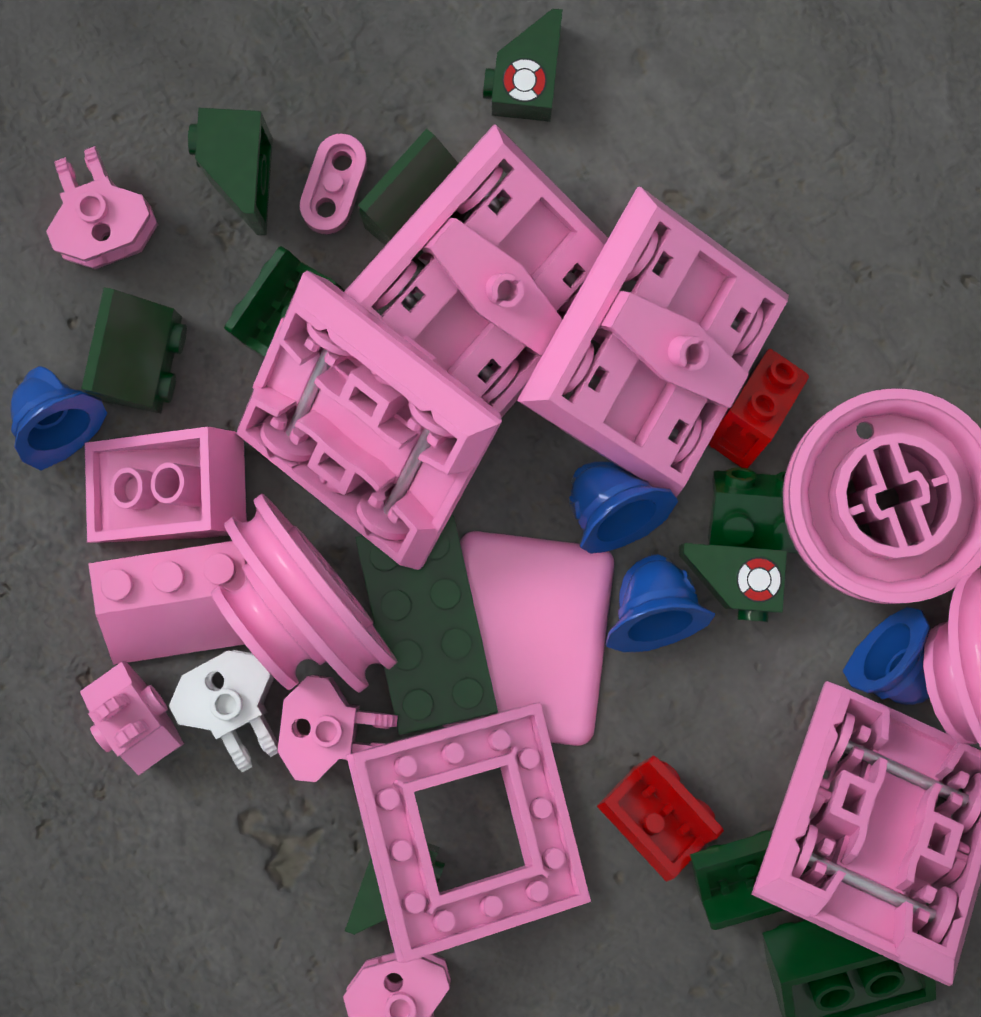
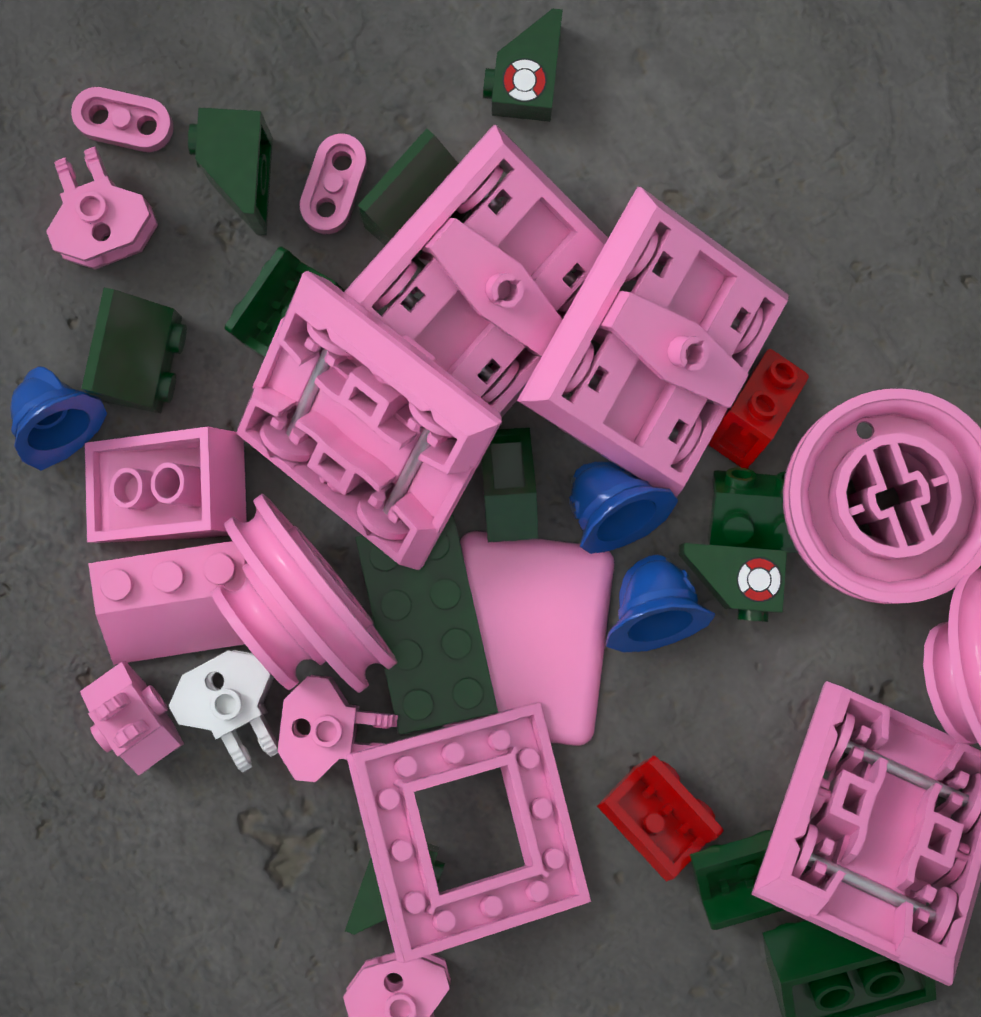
(124, 119): none -> bright pink plate
(510, 487): none -> dark green slope
(892, 659): blue piece -> none

